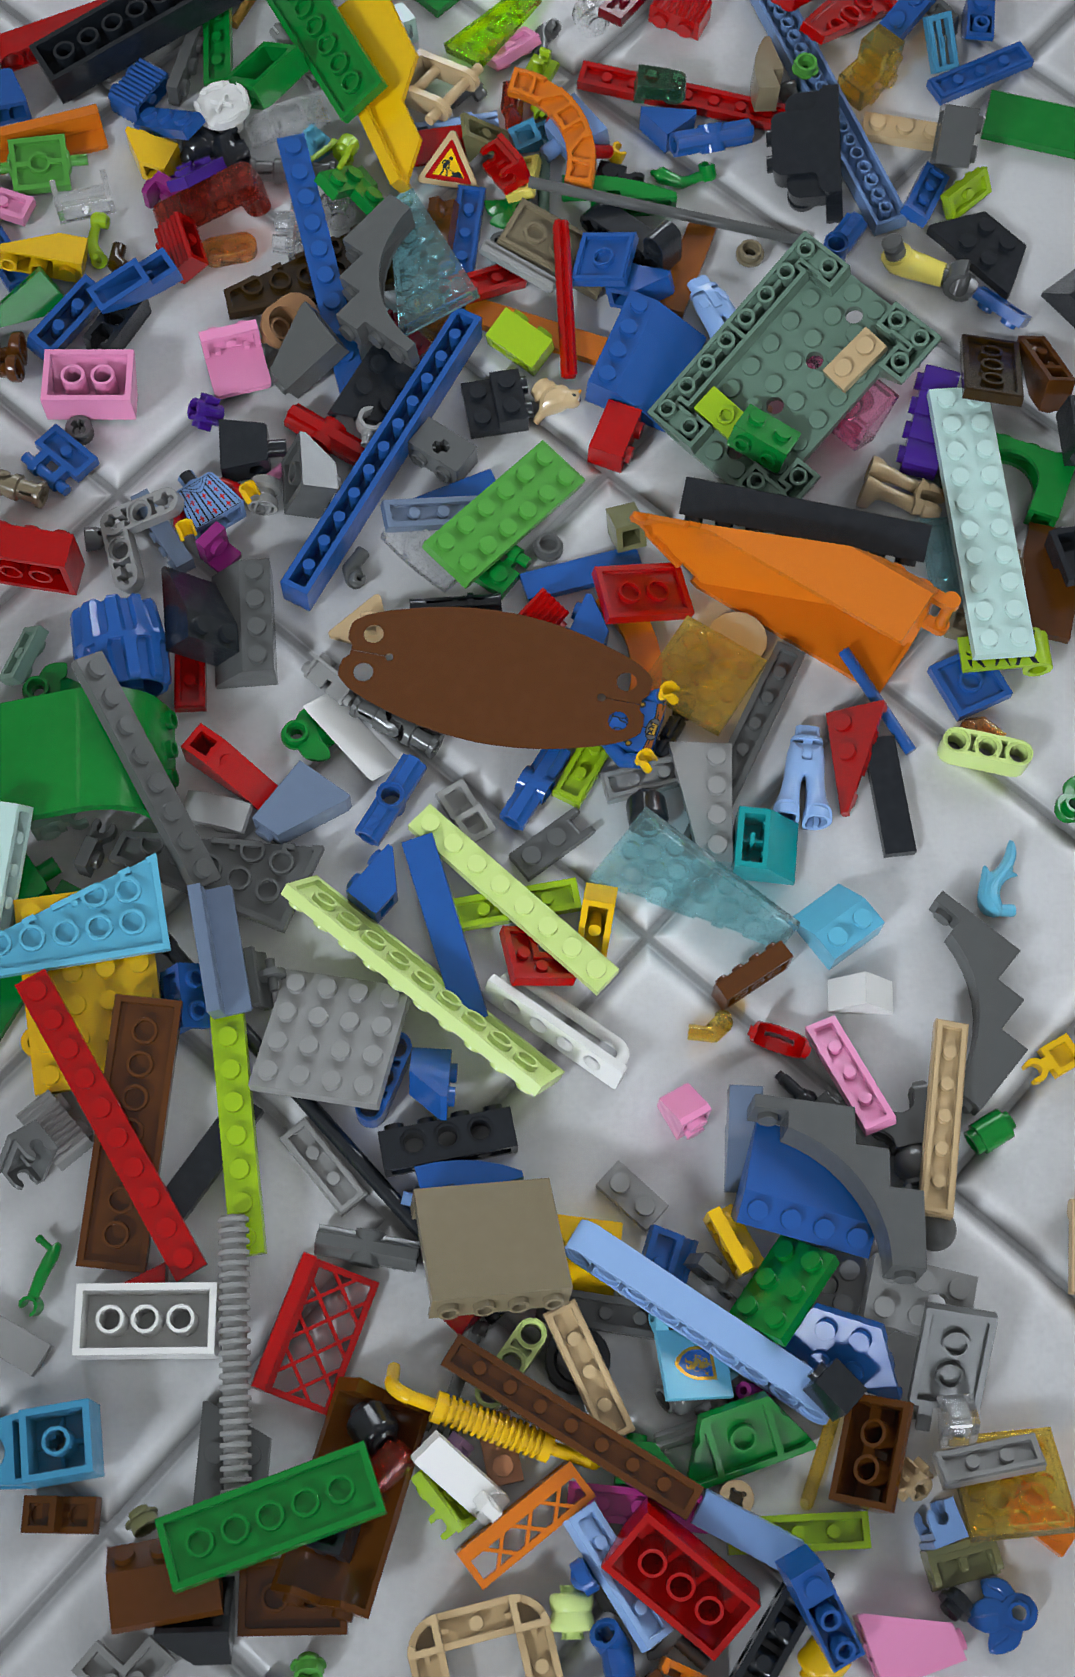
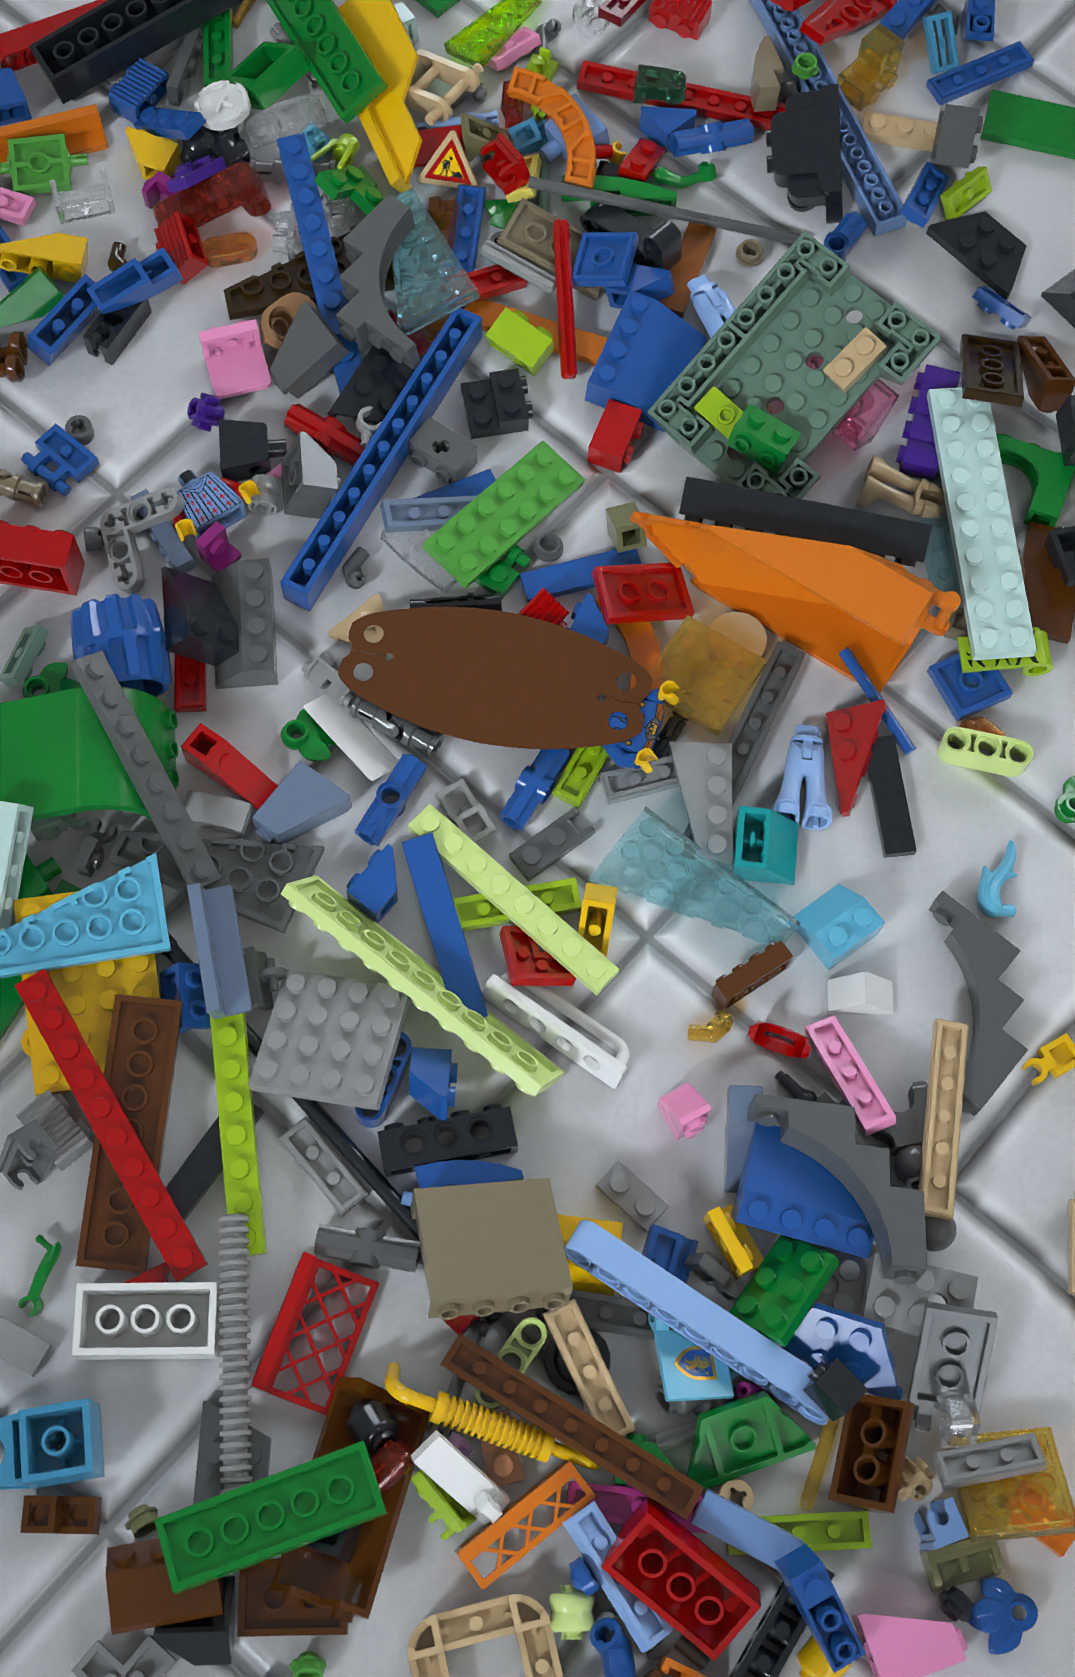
(89, 384): bright pink slope -> none
(98, 221): lime piece -> none
(553, 398): tan animal -> none
(641, 160): none -> red plate
(646, 797): black head -> none
(920, 267): piece -> none
(990, 1131): green brick -> none

